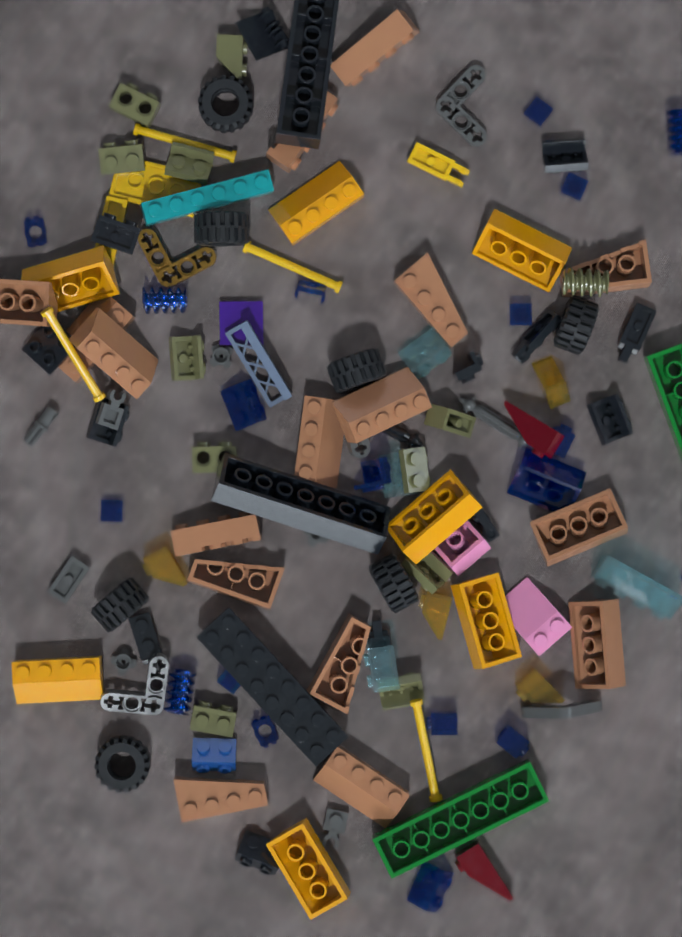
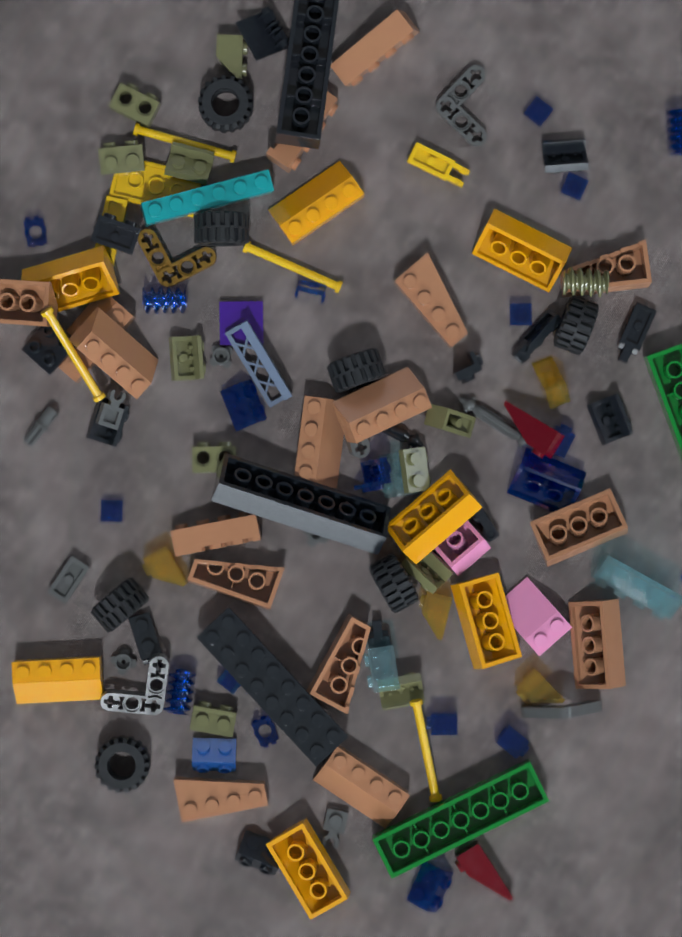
(425, 353): clear light blue bracket -> none

